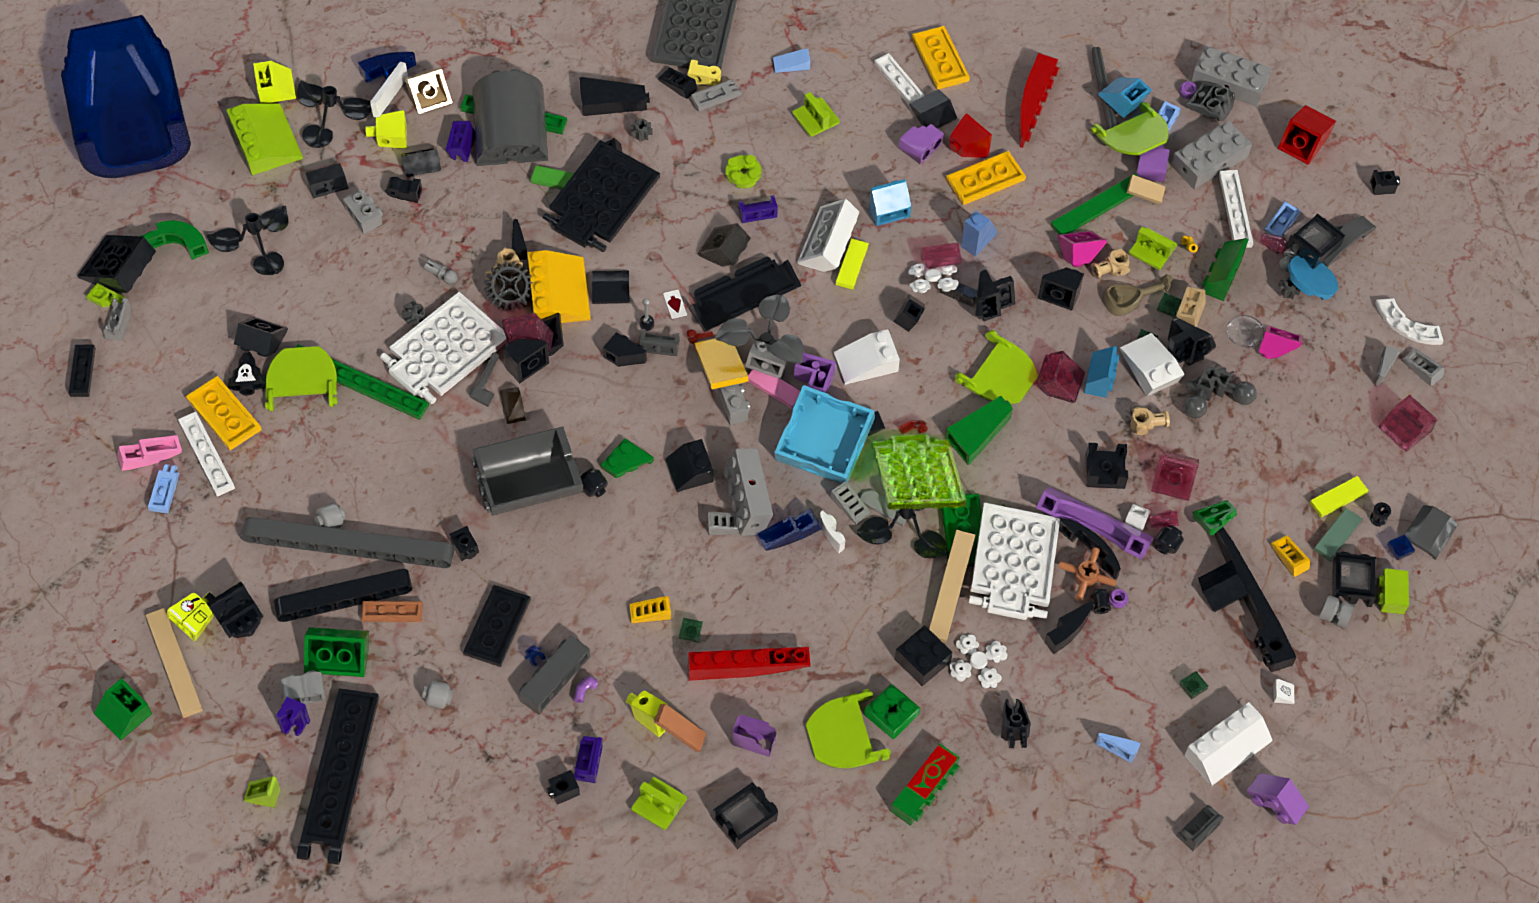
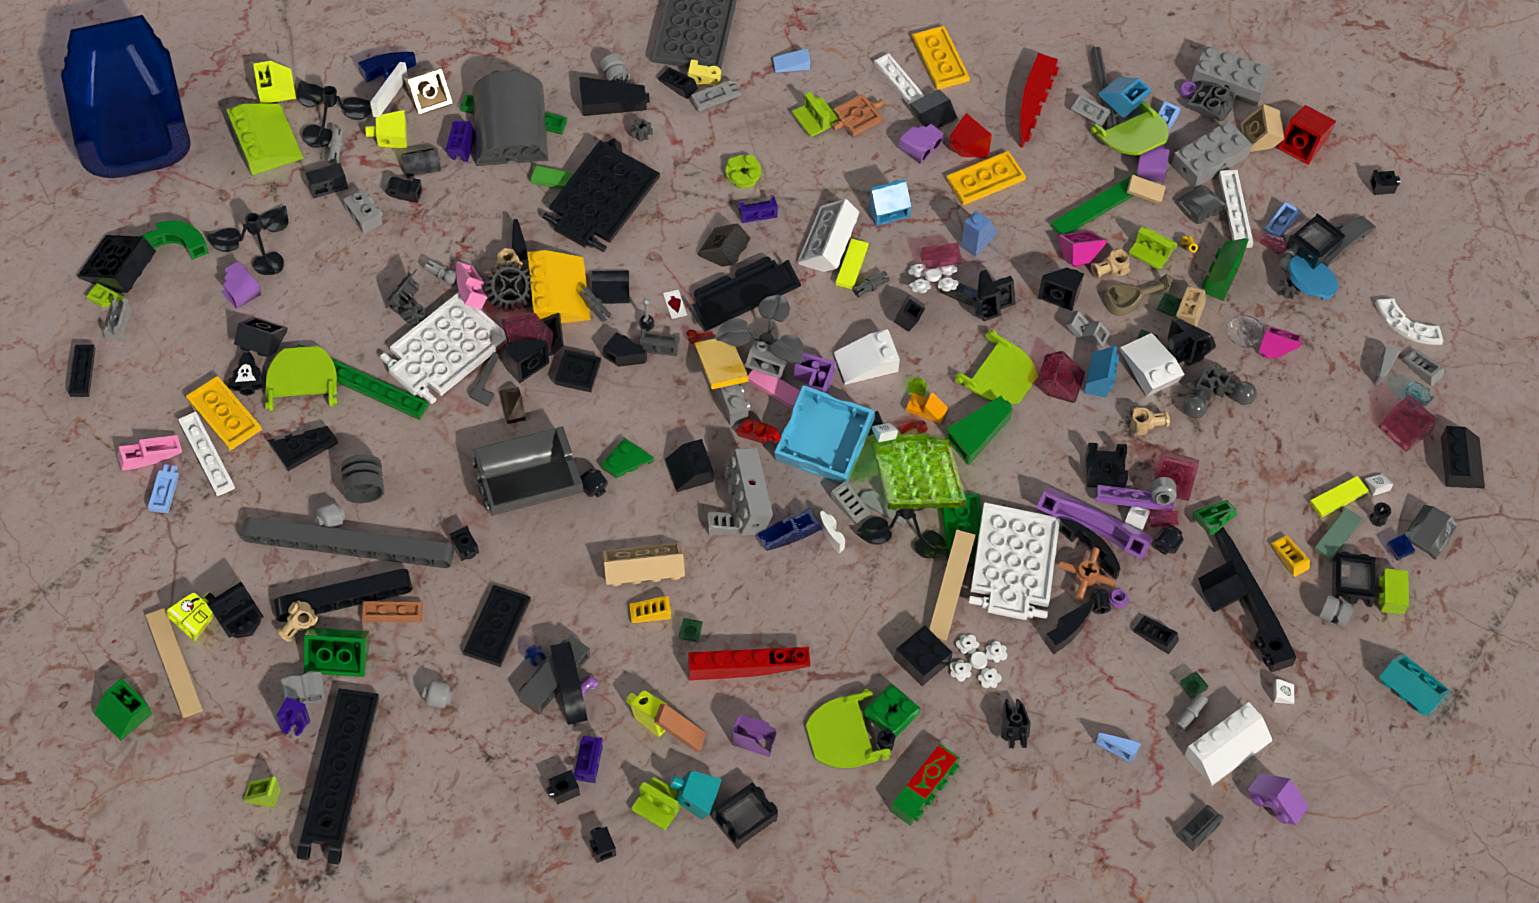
(240, 285): none -> medium lavender piece
(297, 622): none -> tan connector
(300, 448): none -> black wing
(335, 145): none -> light grey pin
(362, 478): none -> dark grey wheel
(403, 293): none -> dark grey hinge
(470, 285): none -> bright pink slope
(569, 683): none -> black slope
(578, 371): none -> black plate
(595, 304): none -> dark grey pin
(602, 844): none -> black brick
(614, 68): none -> light grey wheel
(643, 564): none -> tan slope
(696, 792): none -> teal torso
(758, 431): none -> red hinge
(858, 115): none -> nougat plate
(871, 284): none -> dark grey pin
(884, 432): none -> white slope
(888, 739): none -> black bush
(917, 386): none -> clear neon green tile
(928, 408): none -> light orange slope
(1090, 110): none -> light grey plate
(1090, 332): none -> light grey slope
(1129, 497): none -> medium lavender tile
(1164, 491): none -> light grey head
(1168, 634): none -> black slope
(1191, 712): none -> light grey pin
(1200, 204): none -> dark grey slope
(1263, 128): none -> tan slope
(1379, 484): none -> white slope
(1414, 684): none -> teal slope
(1418, 392): none -> clear light blue hair
(1462, 458): none -> black slope

